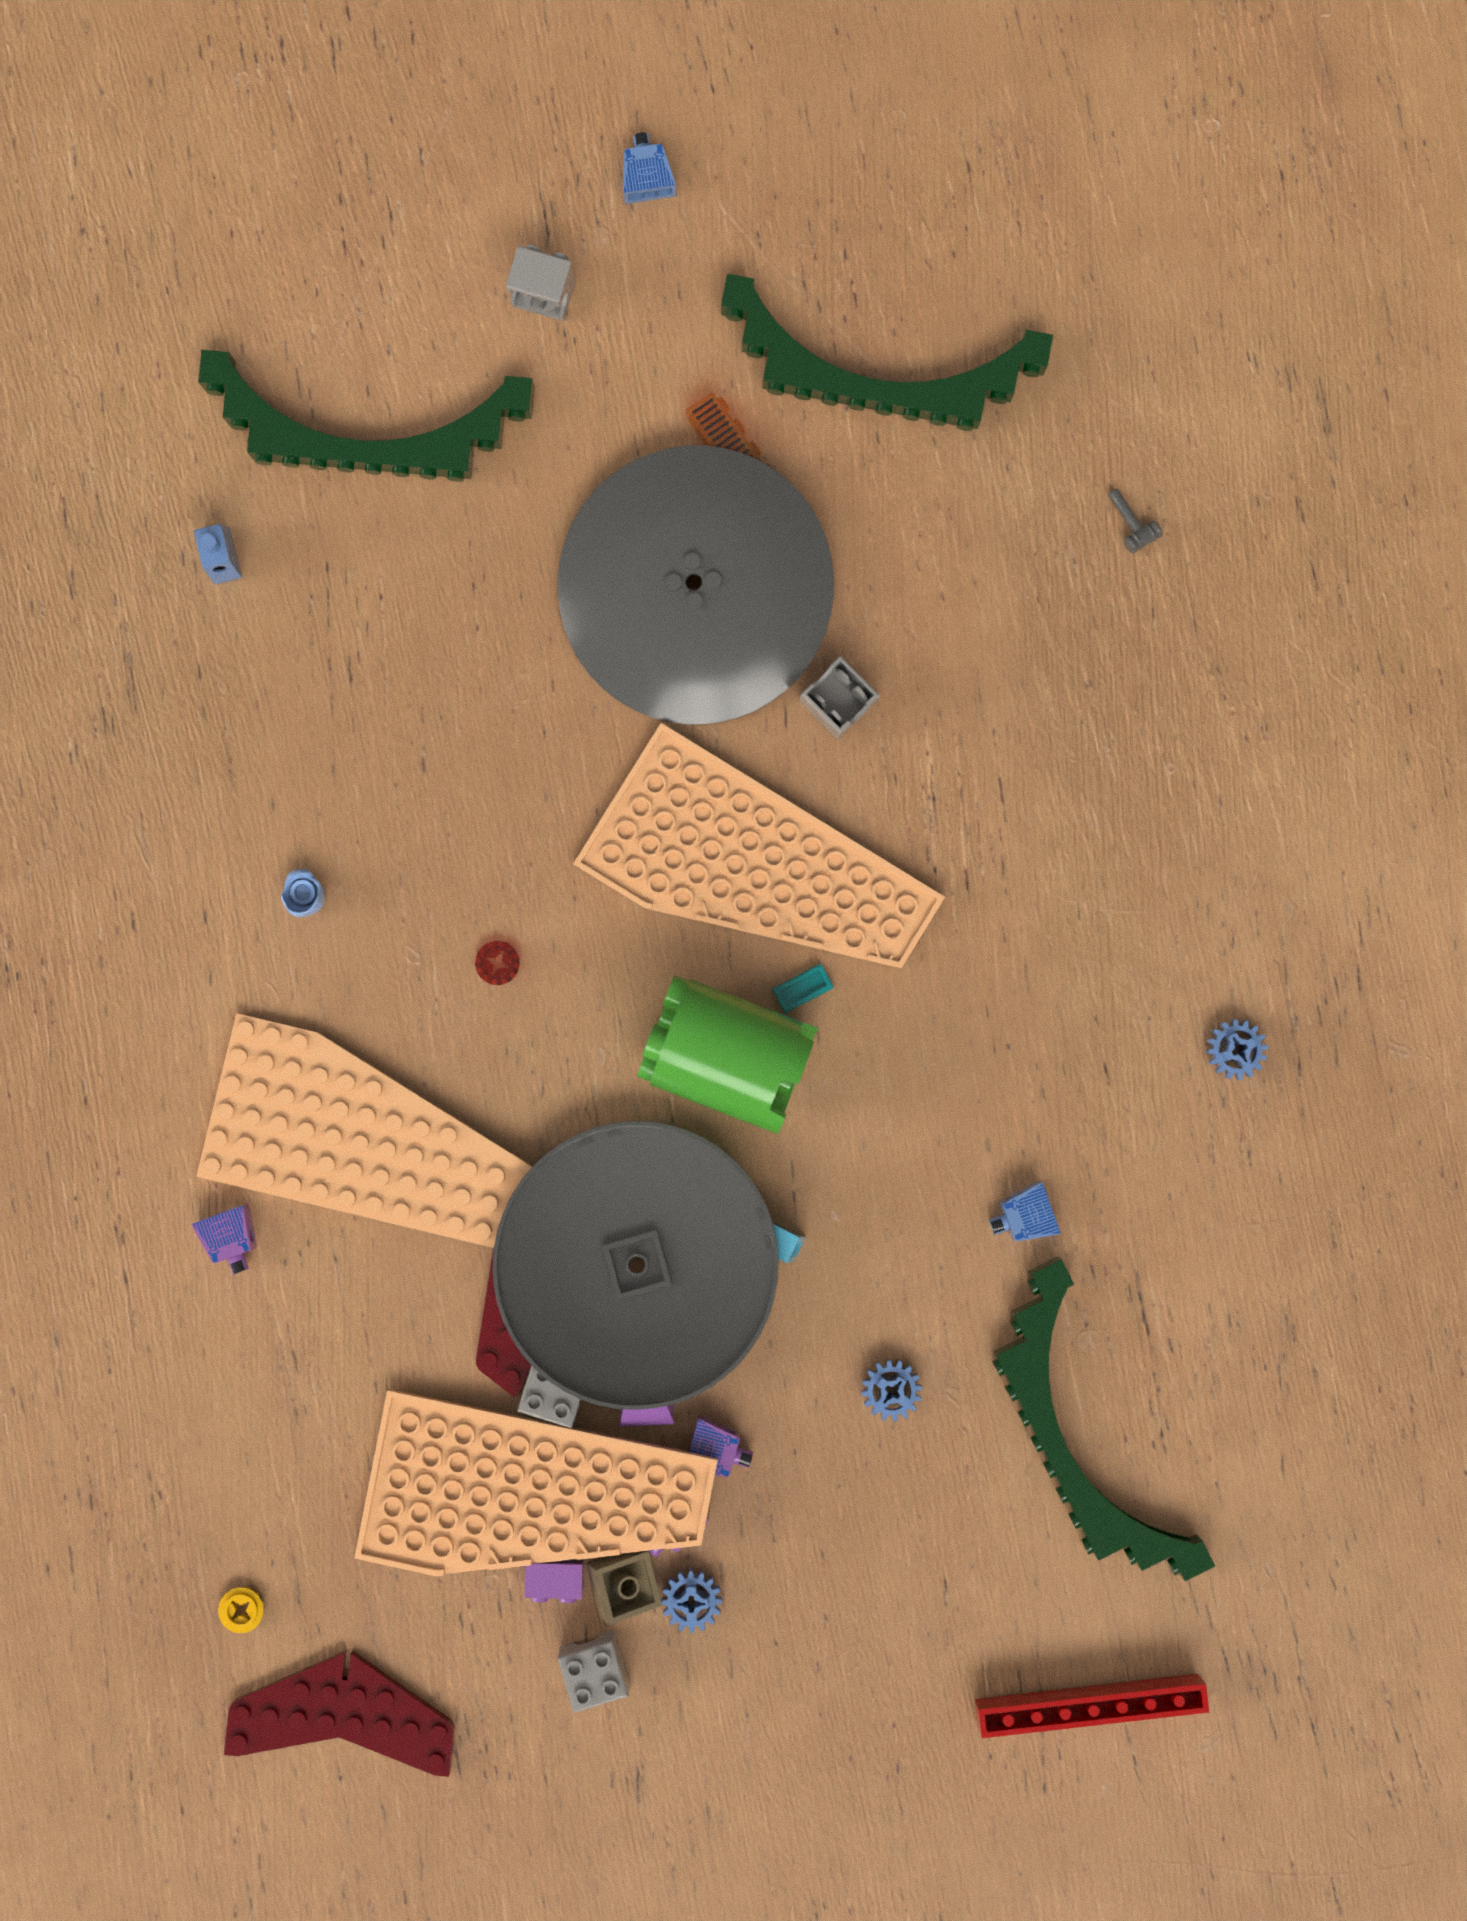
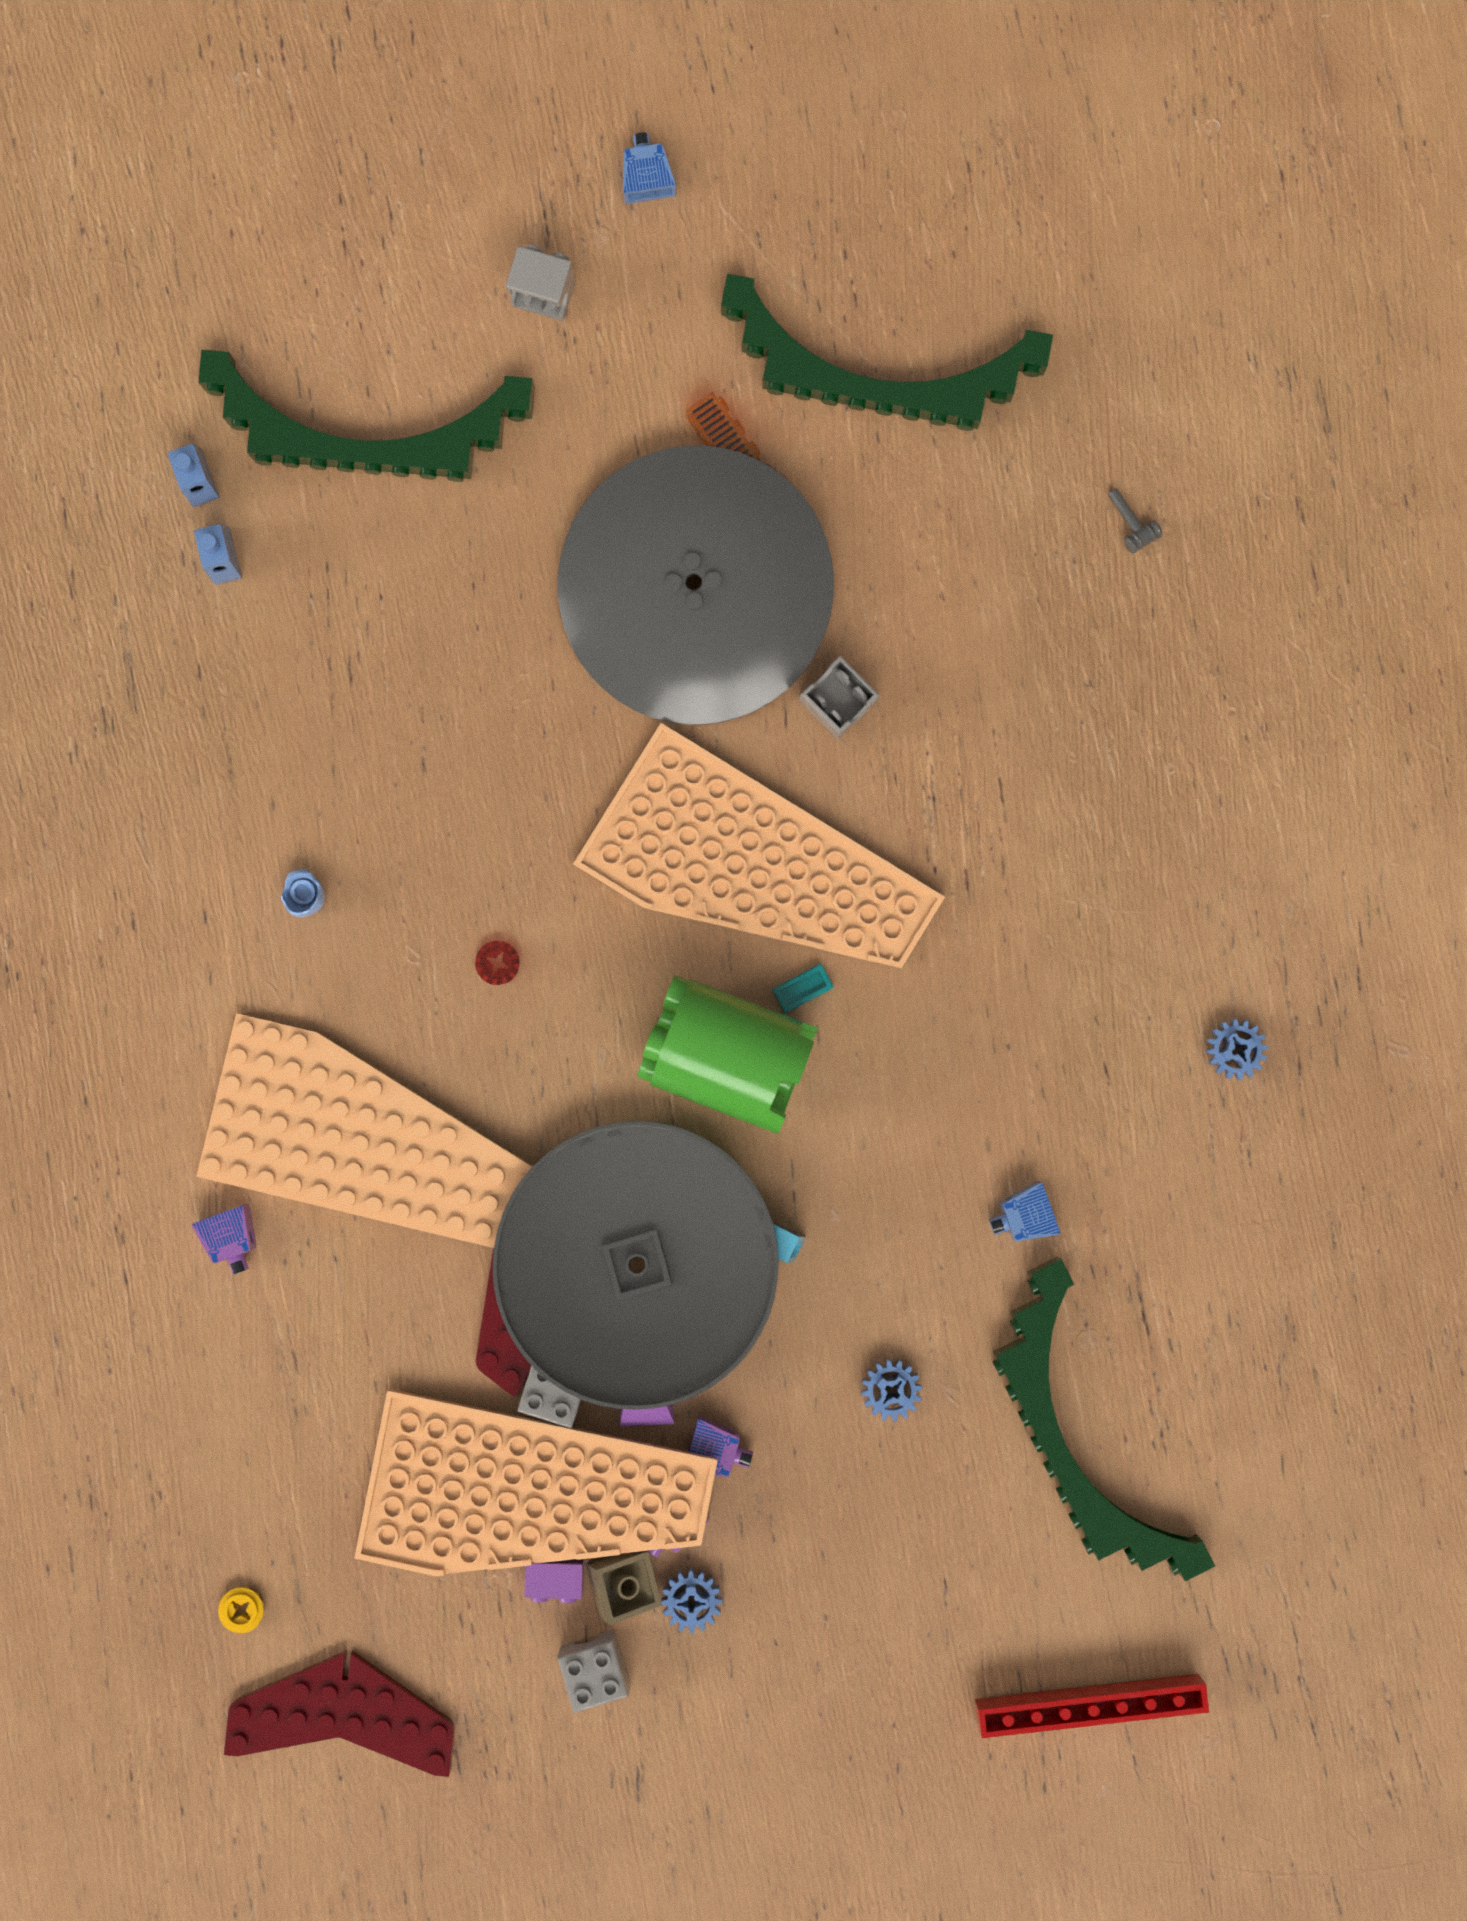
(191, 471): none -> medium blue torso

